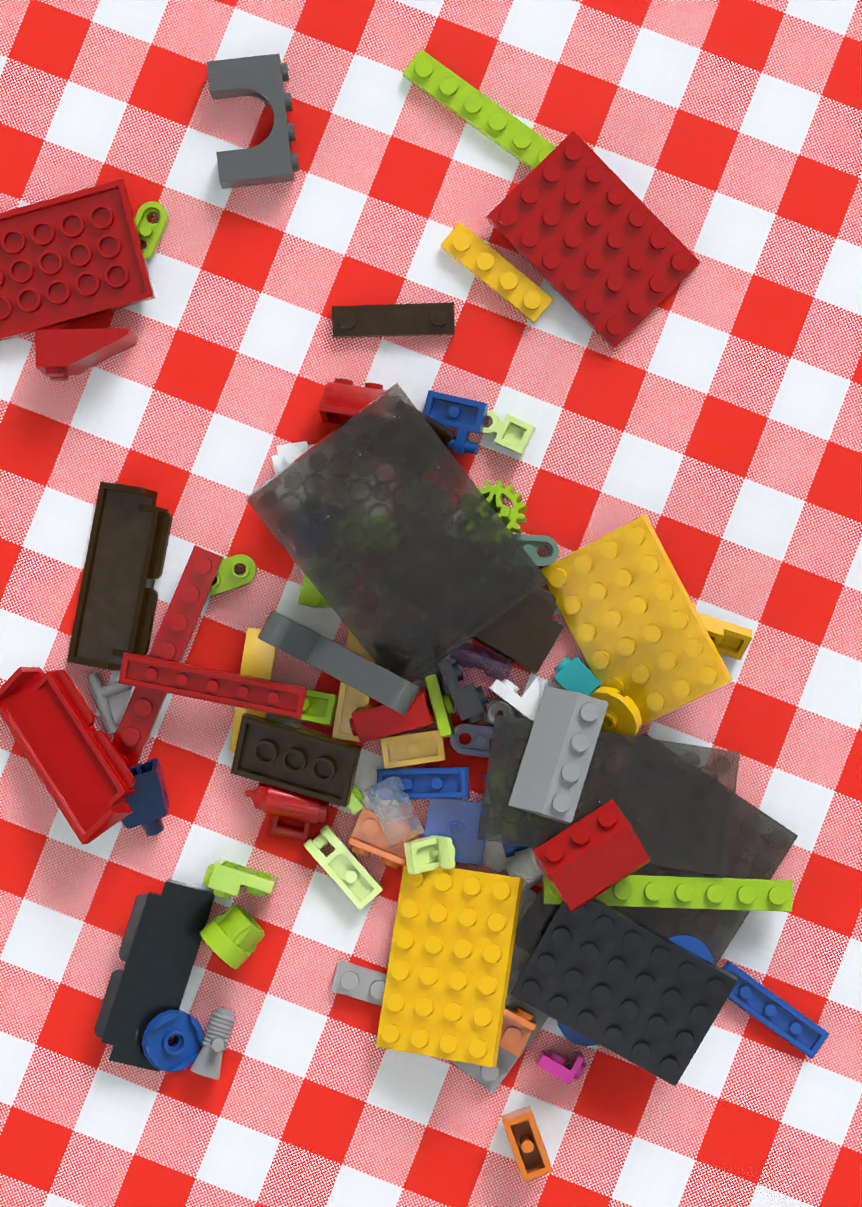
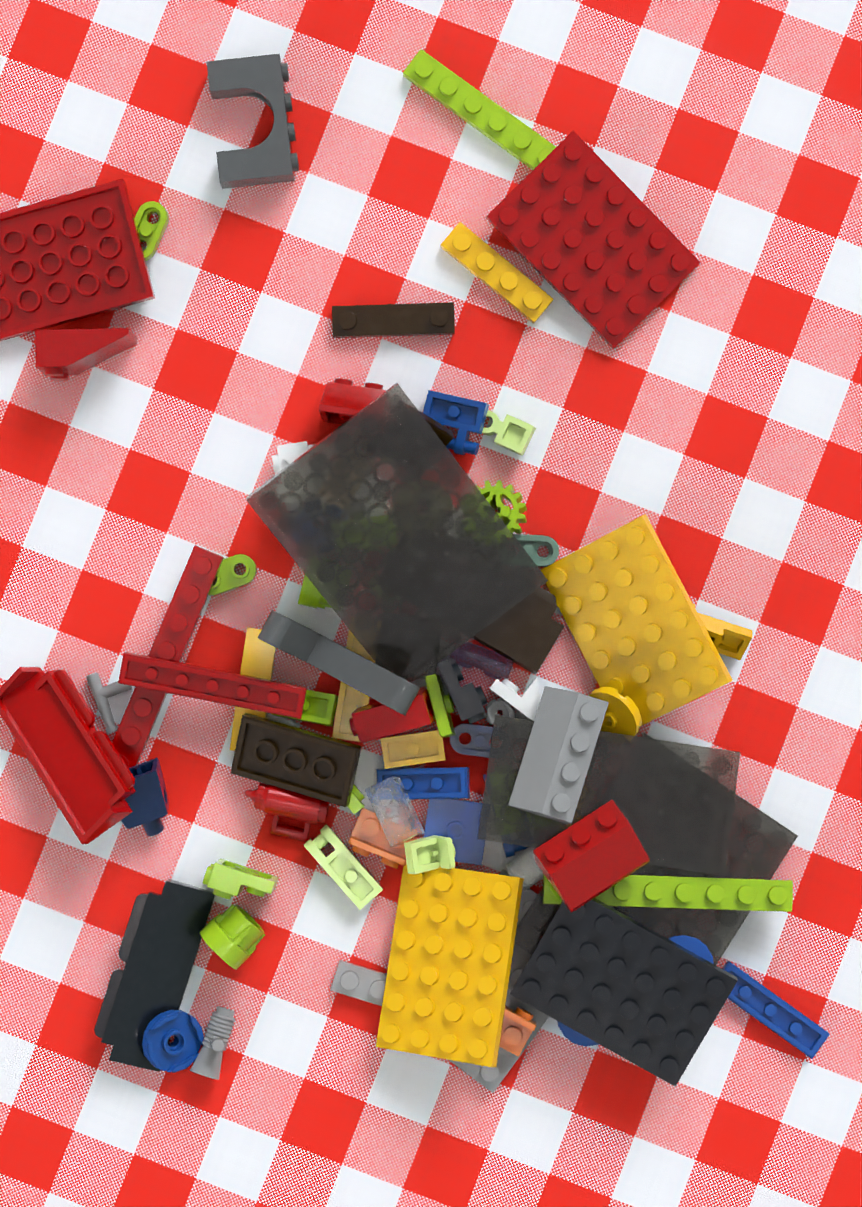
(119, 577): dark brown slope -> none
(526, 1143): orange brick -> none
(556, 1065): dark pink bracket -> none
(575, 676): teal brick -> none

